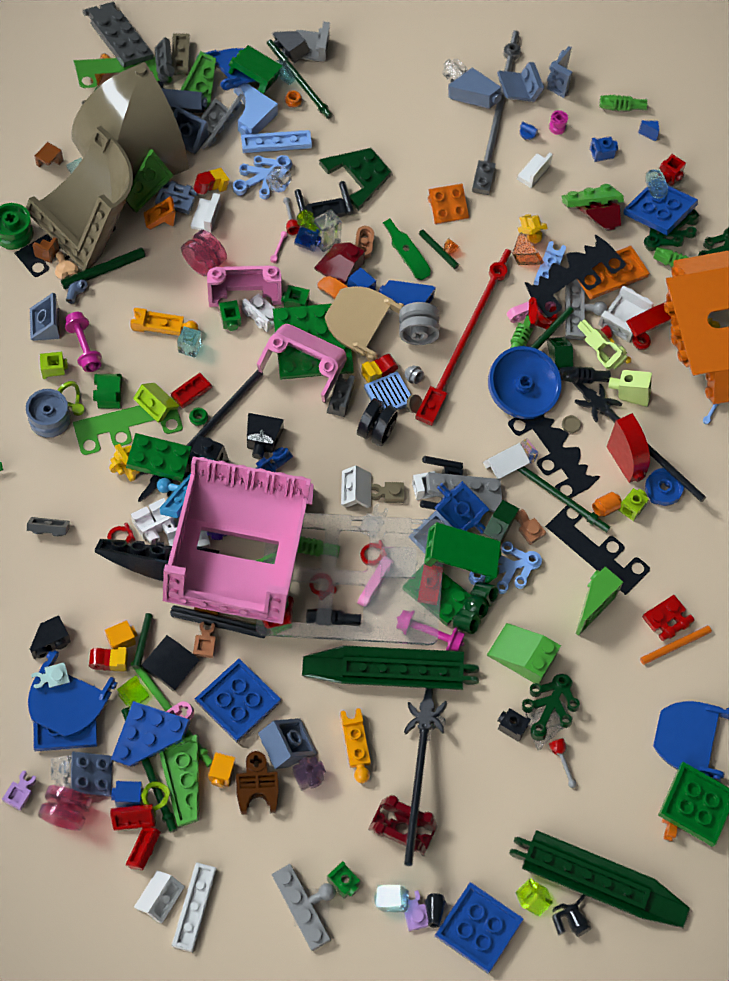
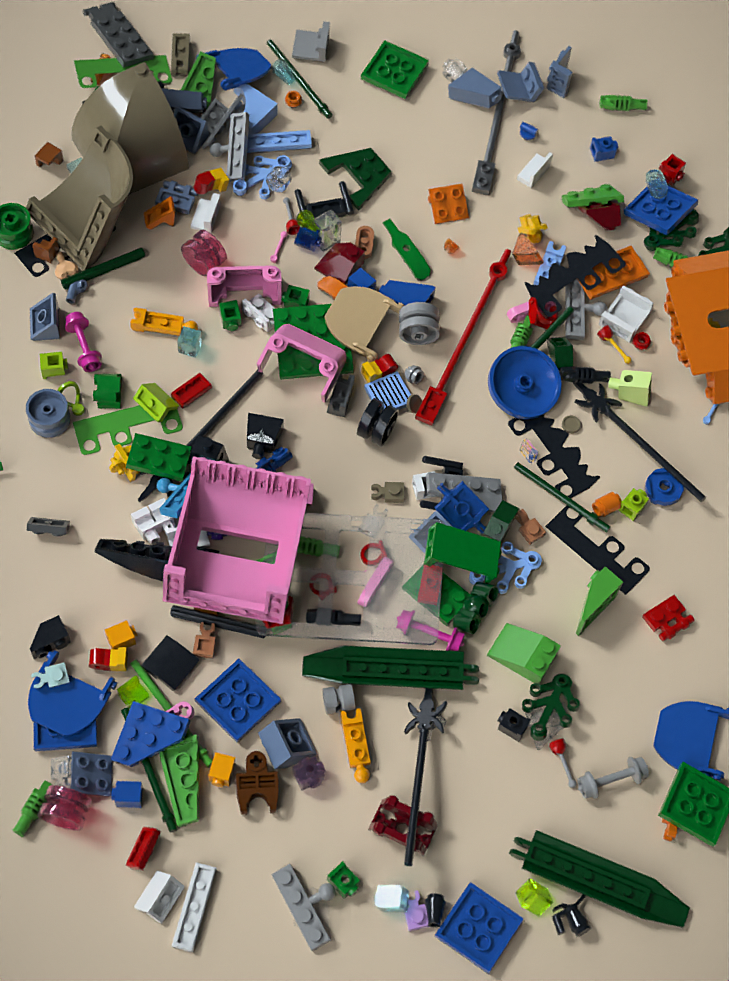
(18, 794): lavender plate -> none
(31, 809): none -> bright green hinge
(125, 528): red piece -> none
(133, 817): red plate -> none
(142, 641): dark green bar -> none
(148, 181): bright green wing -> none
(159, 785): lime piece -> none
(164, 60): dark grey hinge -> none
(198, 412): green plate -> none
(237, 146): none -> light grey plate
(256, 67): green panel -> none
(291, 44): black slope -> none
(338, 699): none -> light grey wheel
(356, 487): white panel -> none
(394, 69): none -> green plate
(398, 562): clear piece -> none
(453, 263): dark green bar -> none
(507, 461): white panel -> none
(558, 122): dark pink wheel -> none
(598, 341): yellowish green piece -> none
(629, 448): red brick -> none
(636, 768): none -> light grey piece
(648, 320): red slope -> none
(649, 129): blue slope -> none
(675, 645): orange piece -> none

